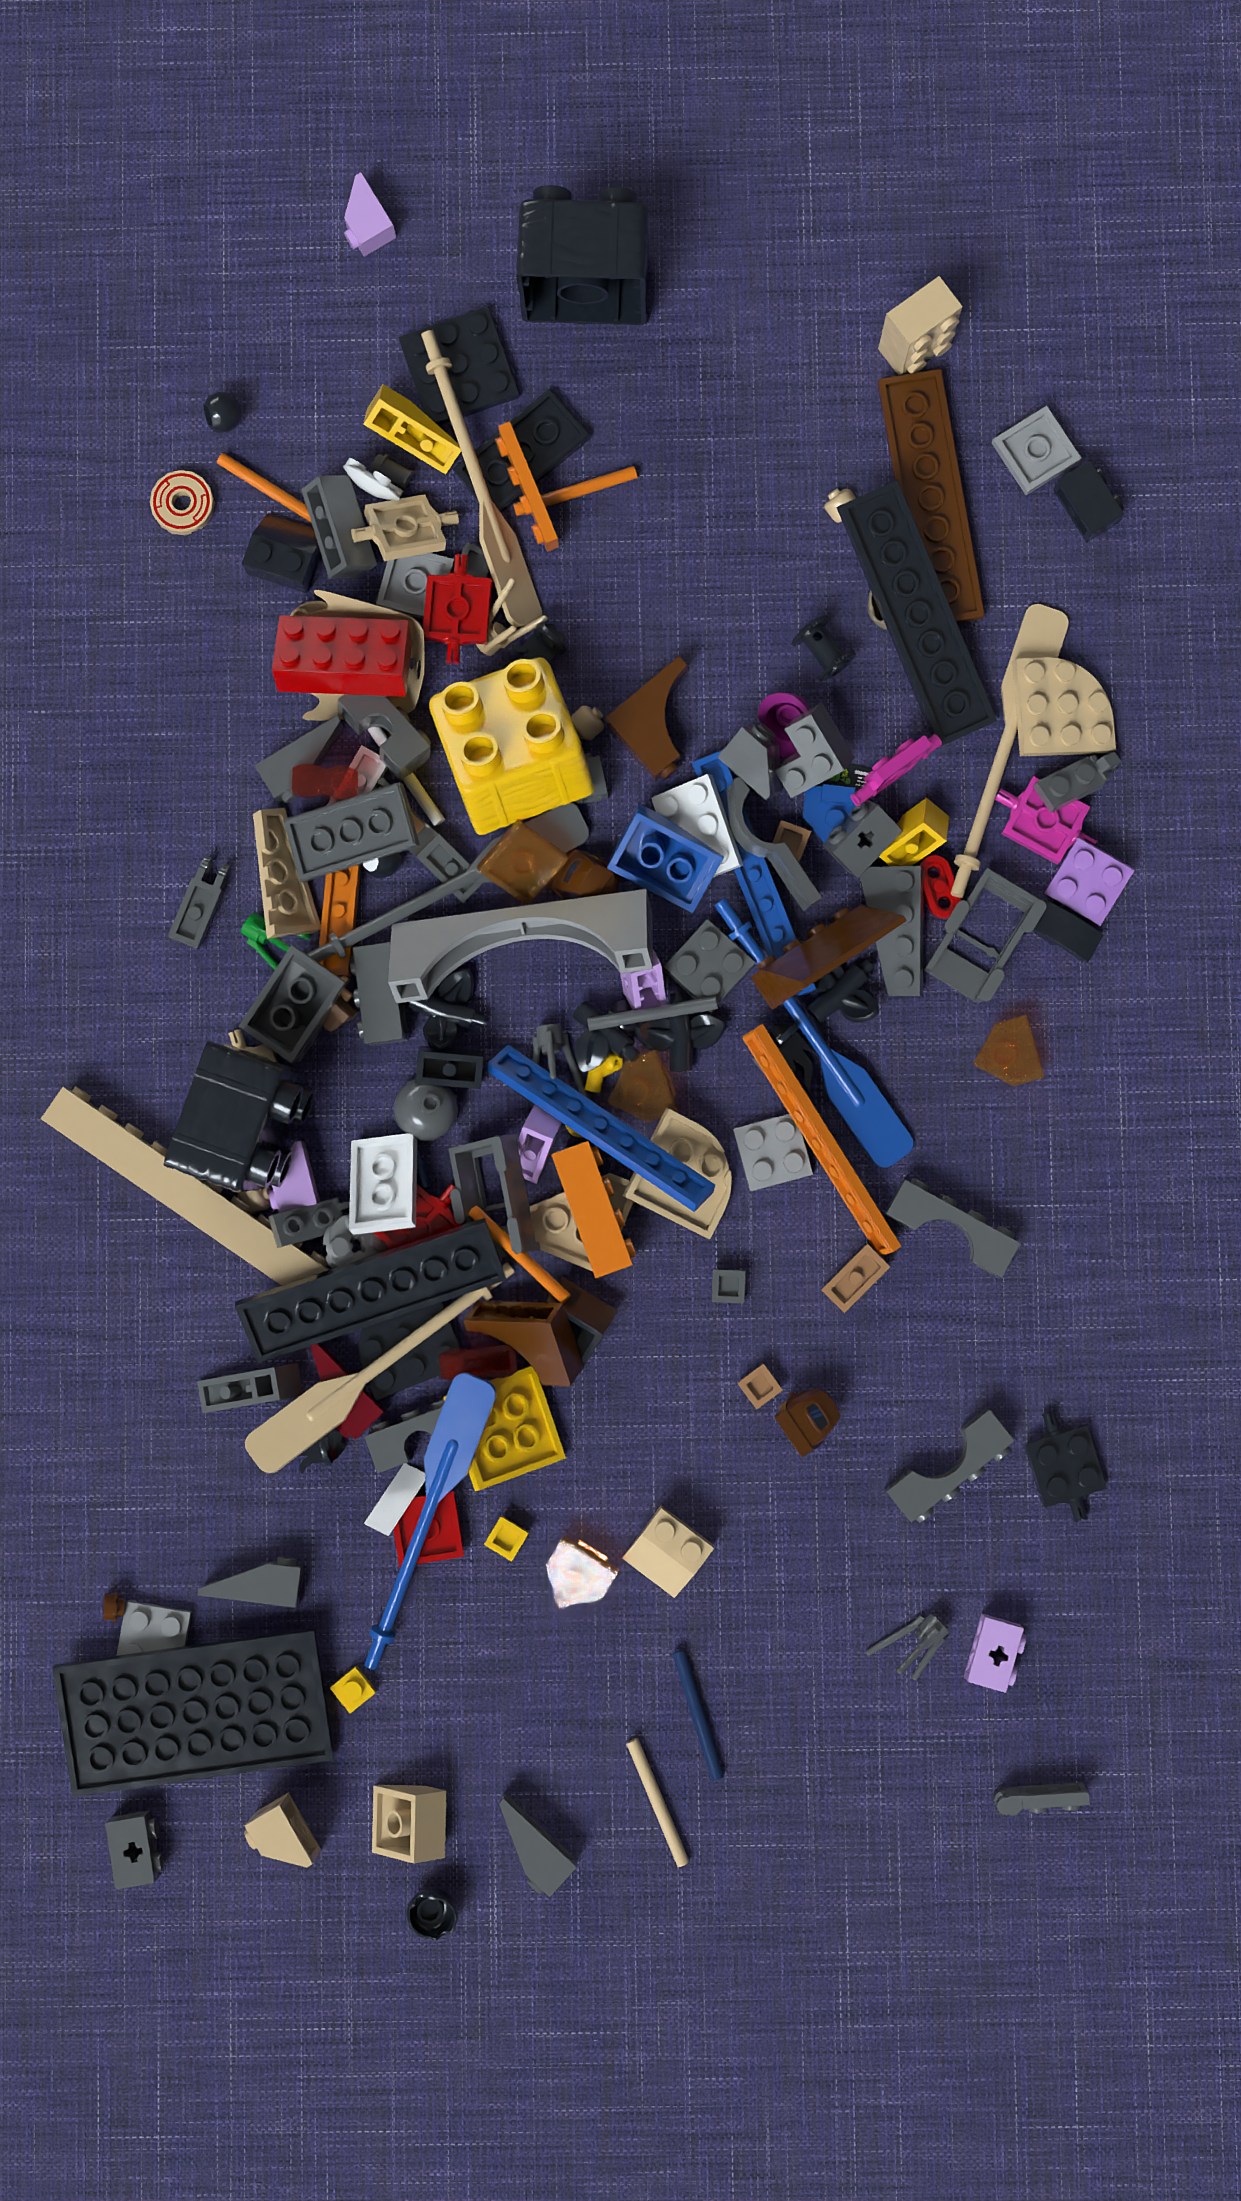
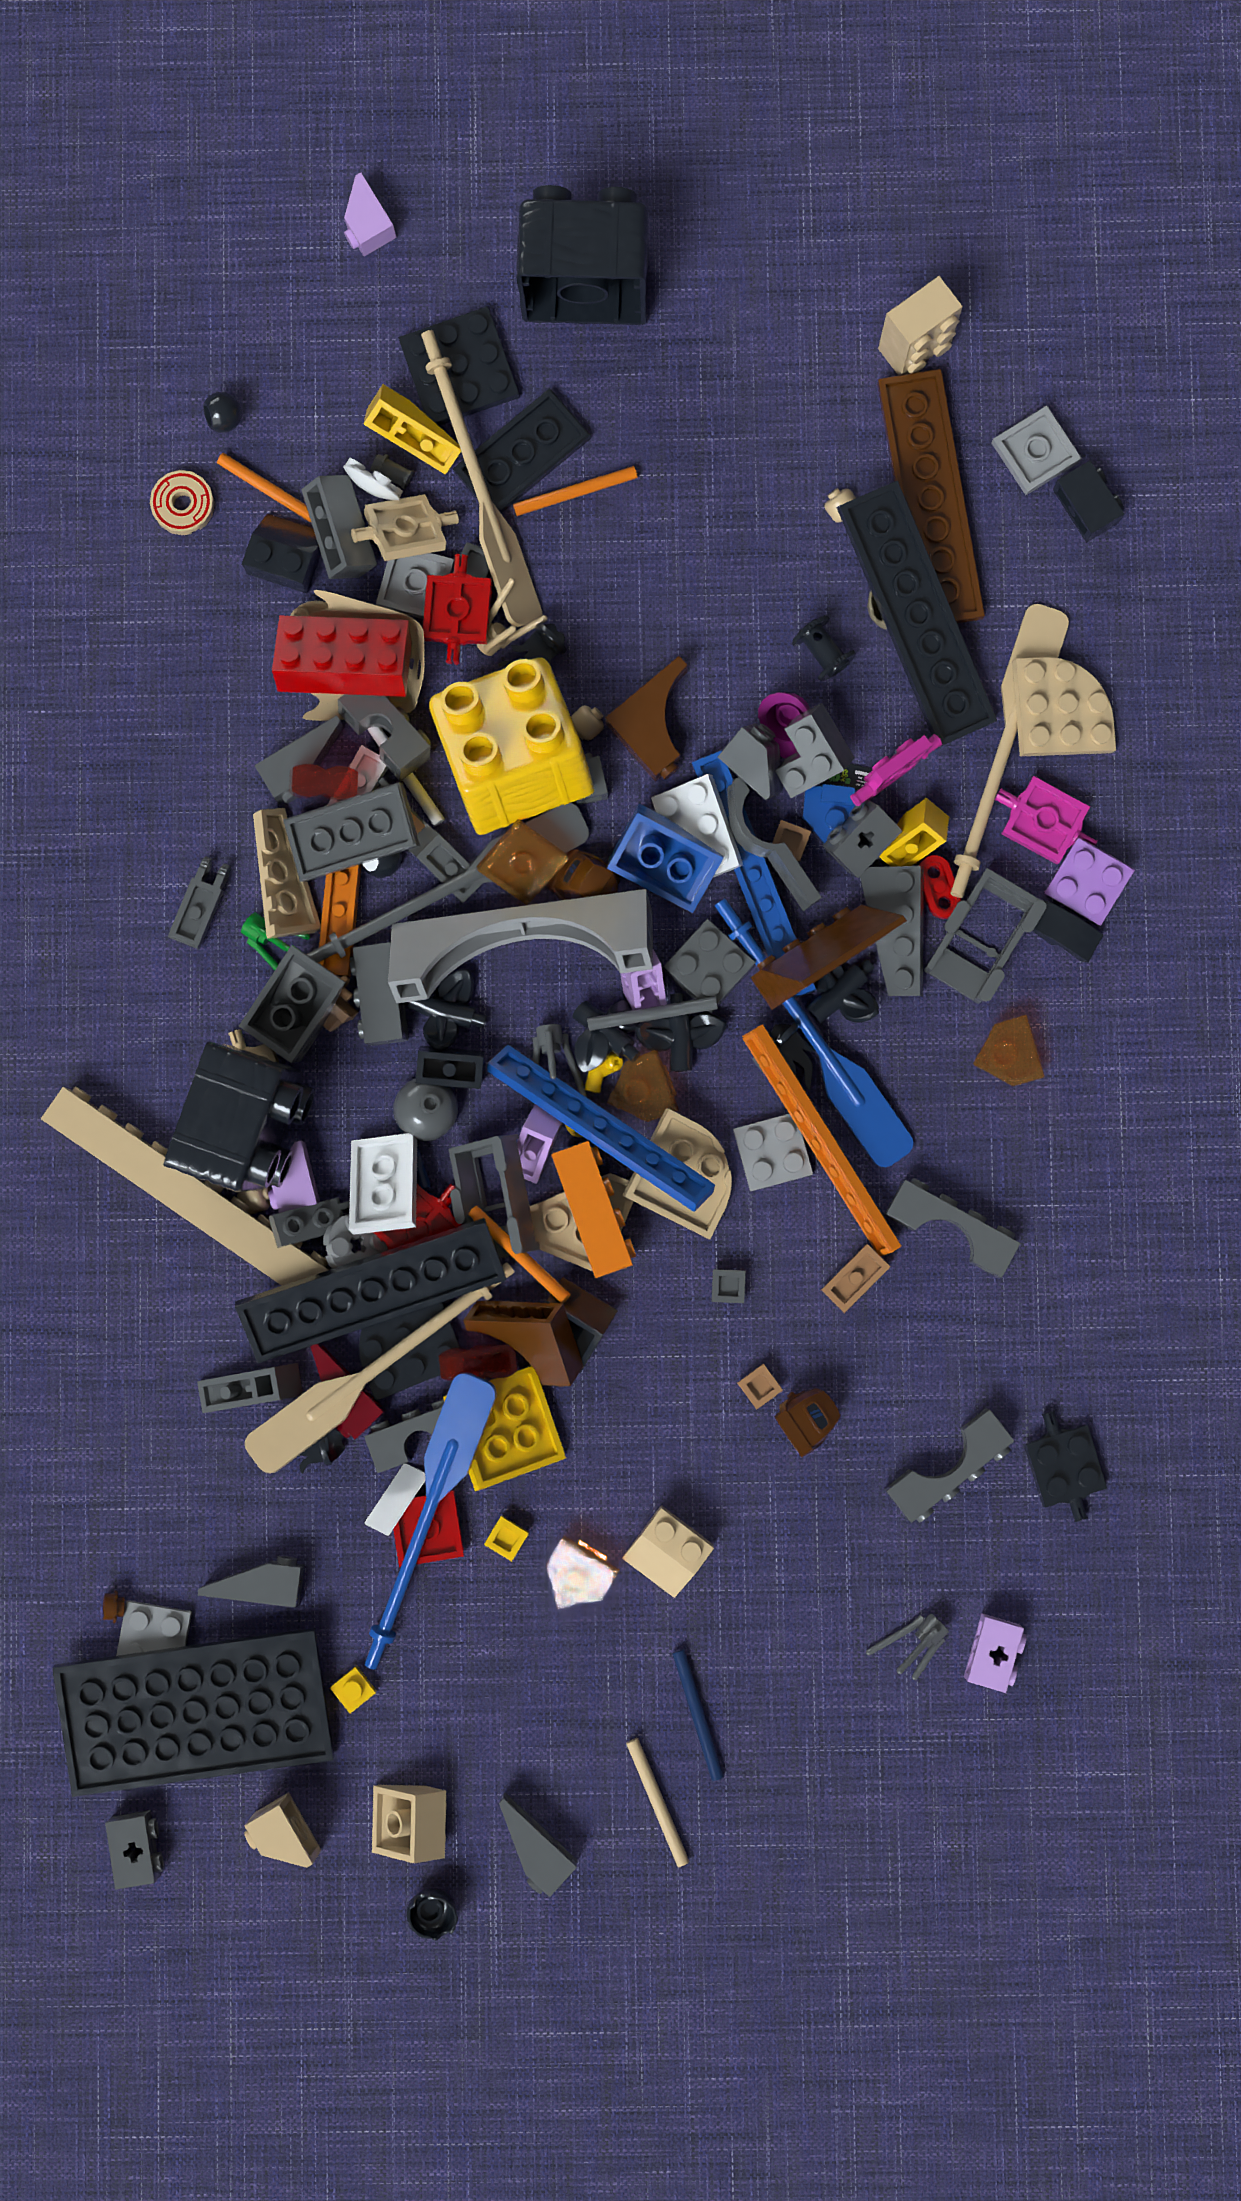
(531, 499): orange plate -> none
(1041, 1797): dark grey hinge -> none
(1076, 781): dark grey hinge -> none

